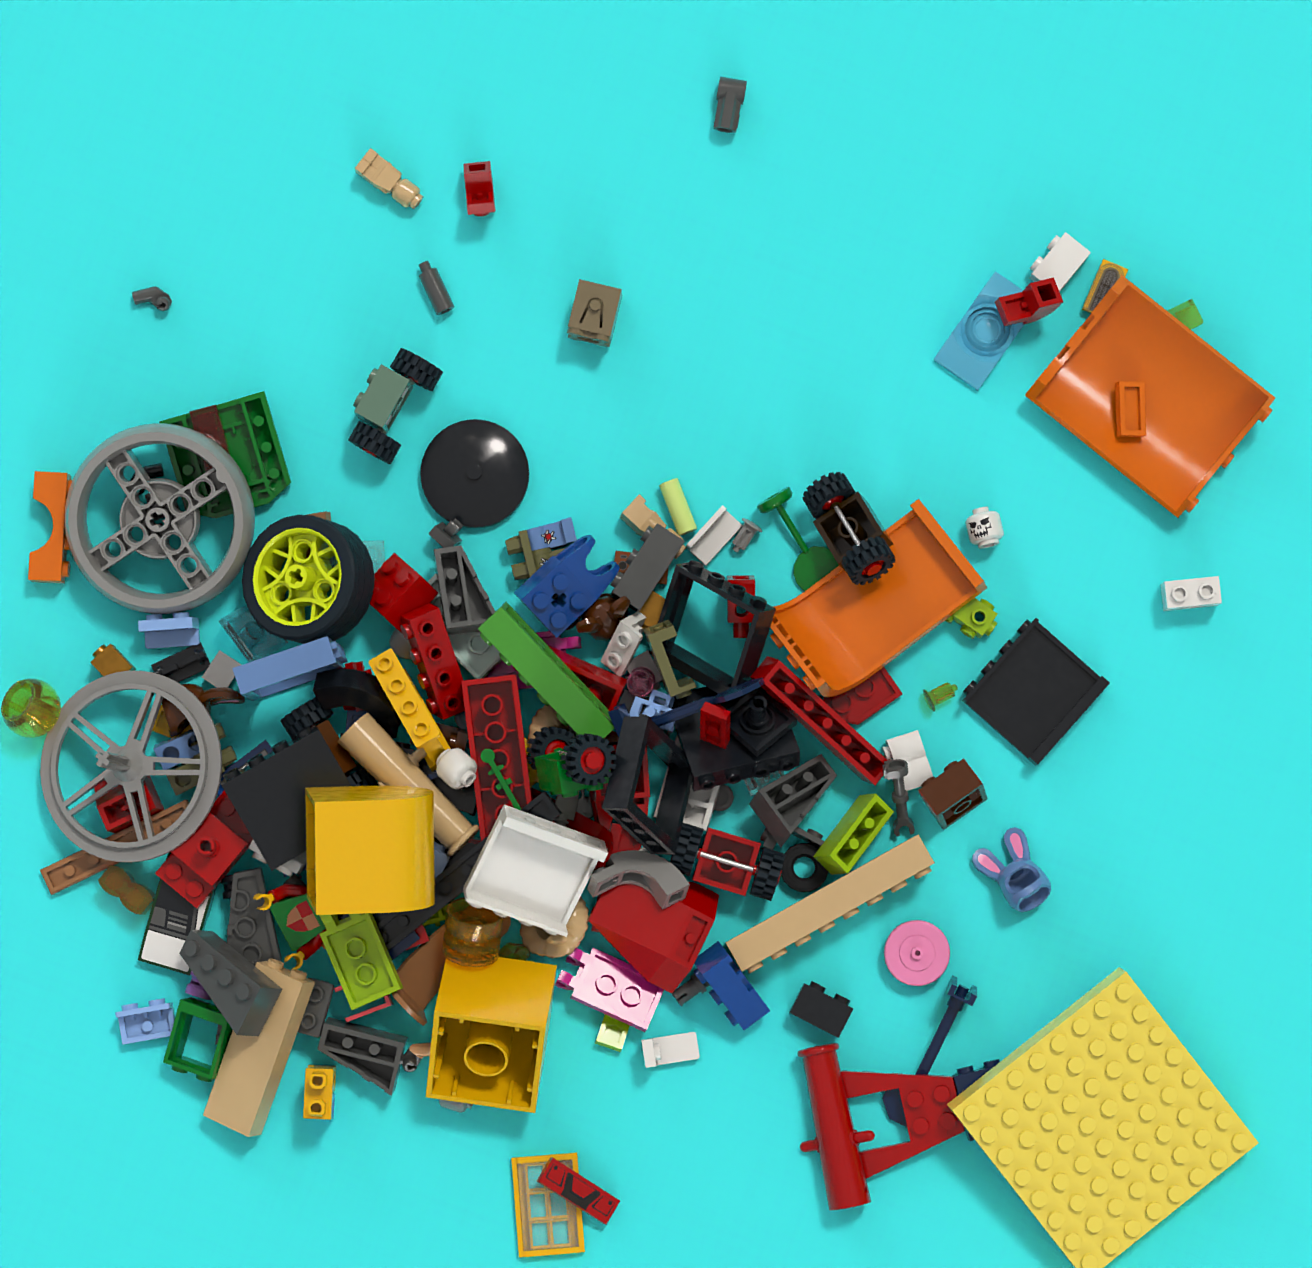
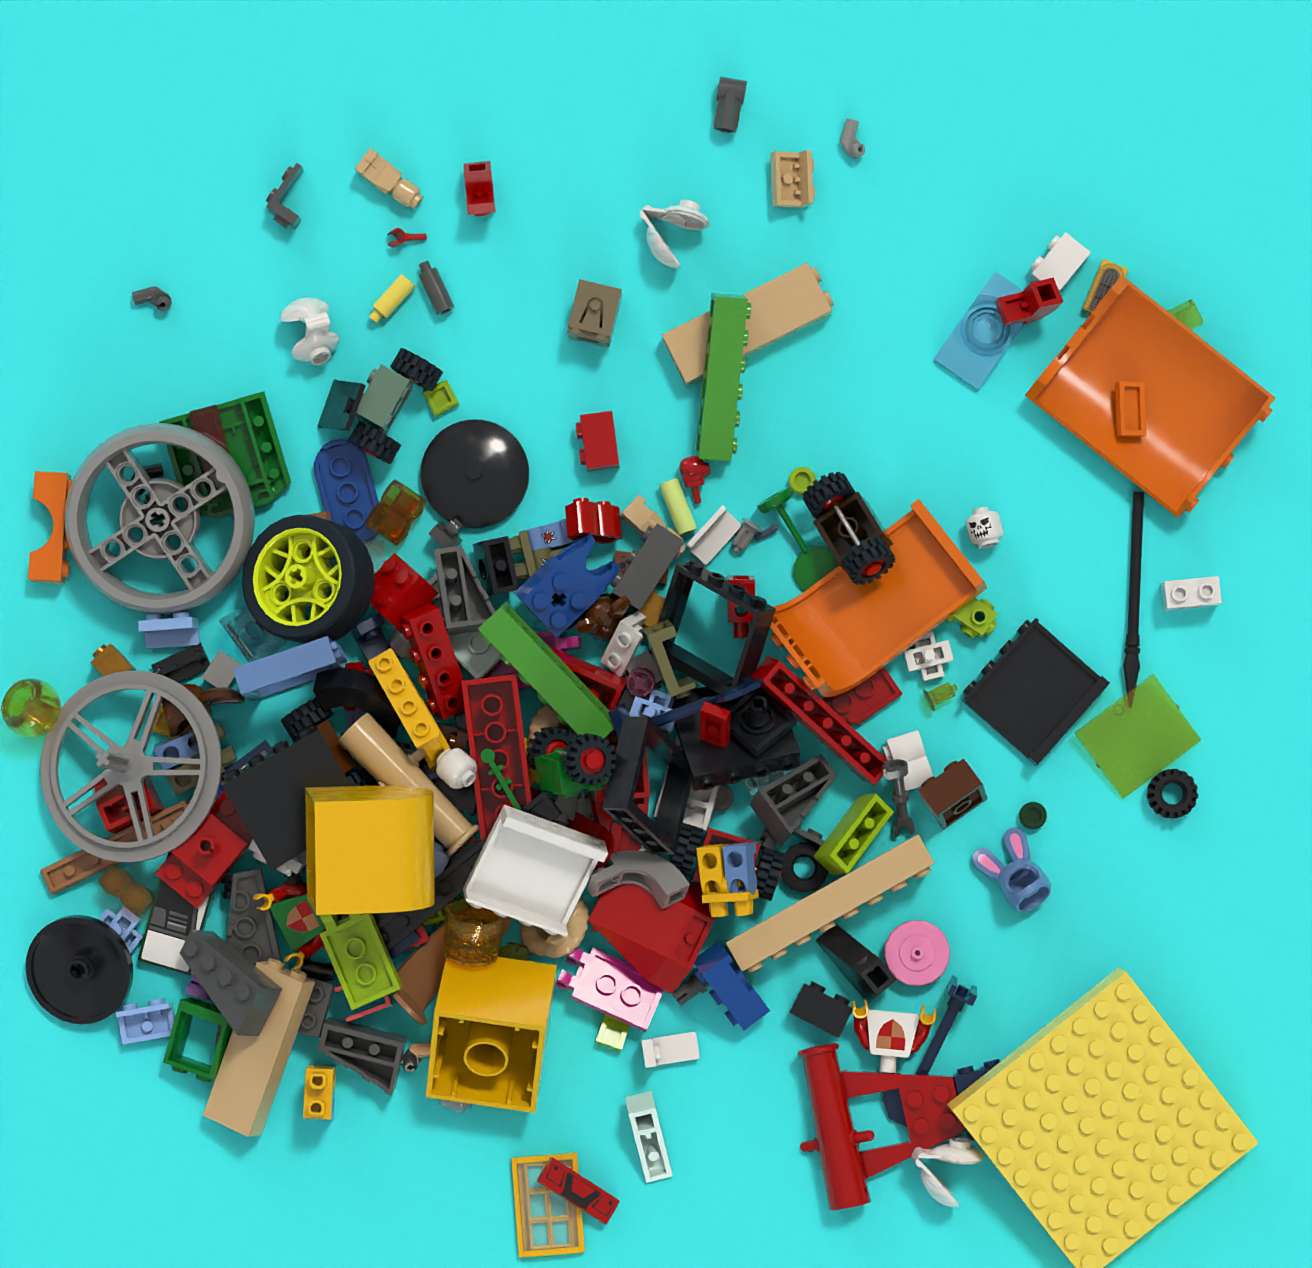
(79, 969): none -> black dish
(123, 926): none -> light blue piece
(283, 215): none -> dark grey bracket
(318, 341): none -> white animal
(318, 969): none -> black pin
(341, 405): none -> container
(346, 486): none -> blue tile
(371, 638): none -> dark blue bracket
(391, 298): none -> light yellow cylinder
(395, 512): none -> clear orange brick
(402, 236): none -> red hand
(441, 398): none -> lime tile
(496, 566): none -> black brick
(593, 519): none -> red brick
(599, 441): none -> red brick
(648, 1136): none -> light aqua slope
(684, 215): none -> white animal
(693, 472): none -> red piece
(721, 377): none -> bright green brick
(728, 876): none -> yellow hips
(768, 531): none -> sand blue leg
(776, 312): none -> tan brick
(792, 179): none -> tan bracket
(800, 479): none -> lime tile
(849, 141): none -> light grey arm
(856, 963): none -> black slope
(891, 1033): none -> torso
(928, 656): none -> white piece
(956, 1152): none -> white animal
(1032, 815): none -> dark green tile
(1131, 663): none -> black piece
(1137, 736): none -> clear yellow piece
(1172, 810): none -> black tyre

